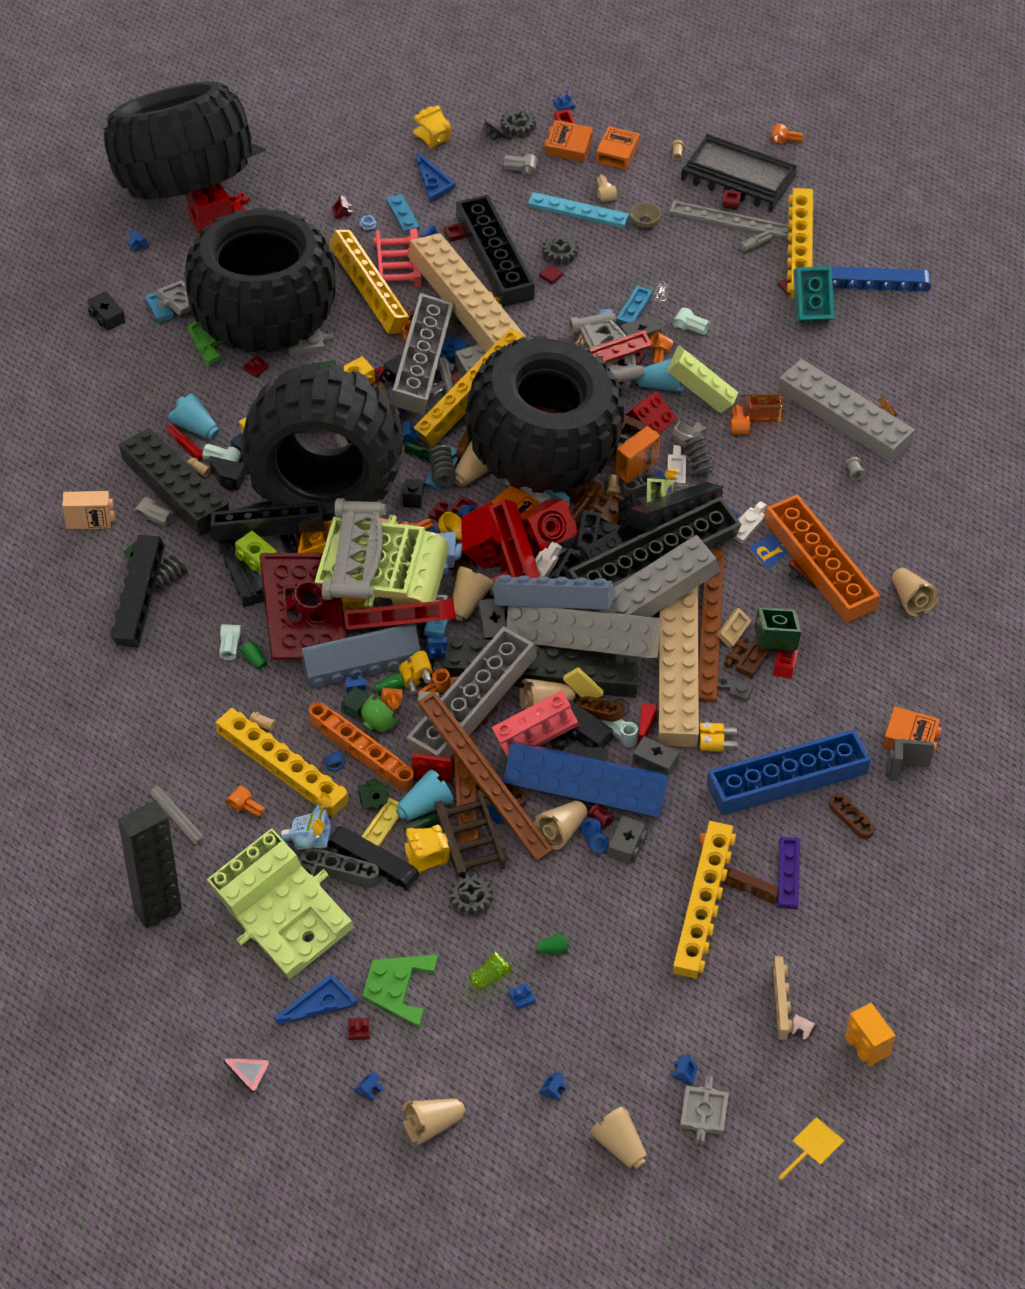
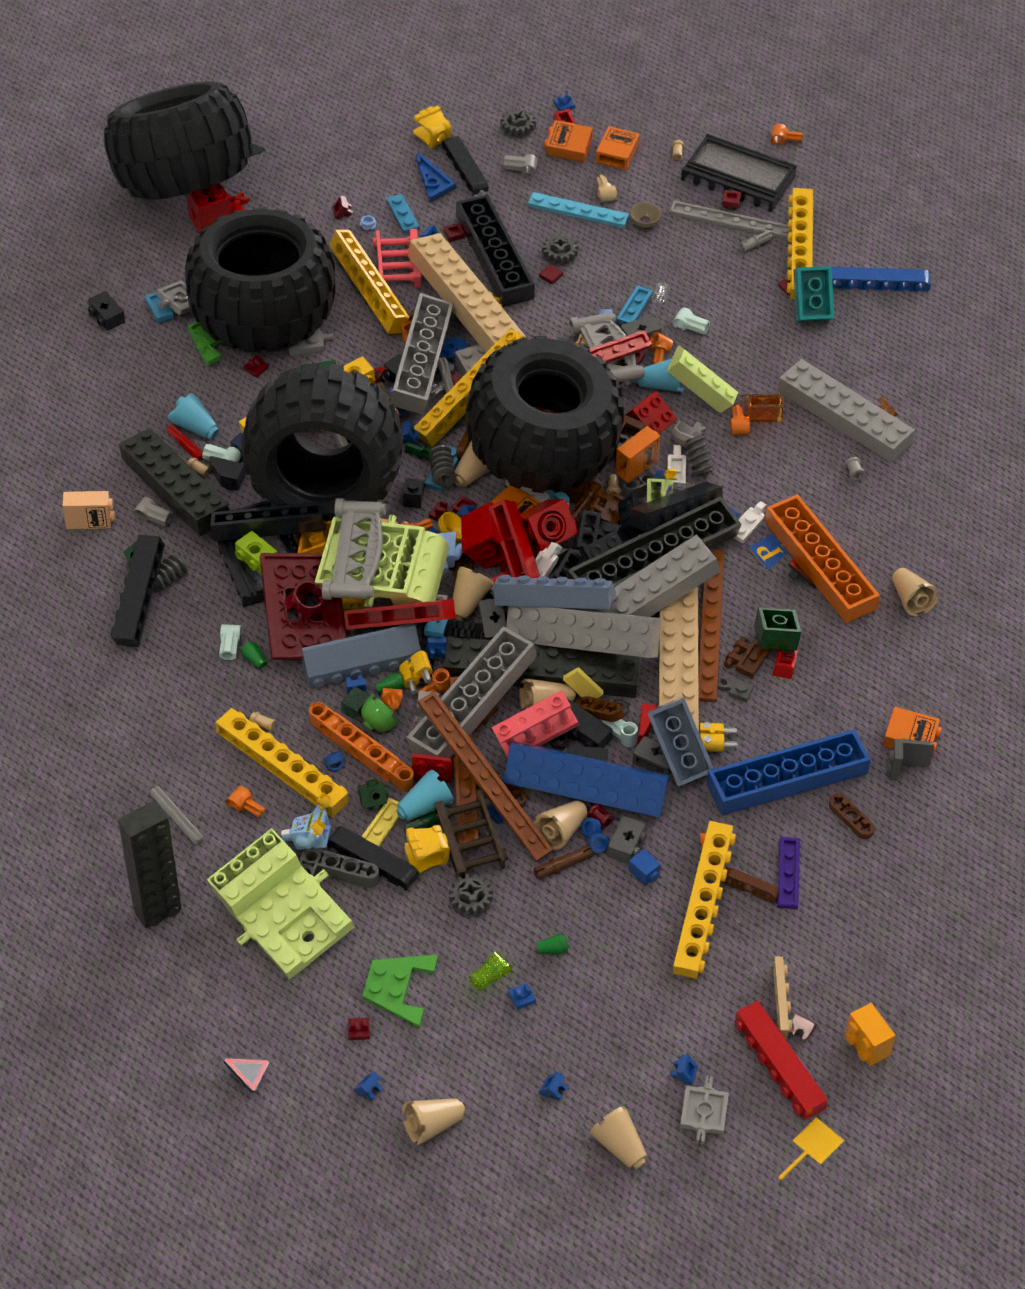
(137, 241): blue tile -> none
(323, 998): blue wing -> none
(464, 628): none -> black tyre
(465, 165): none -> black beam
(496, 132): black piece -> none
(555, 865): none -> reddish brown pin
(644, 867): none -> blue brick
(680, 741): none -> sand blue slope
(734, 627): tan plate -> none
(780, 1060): none -> red brick

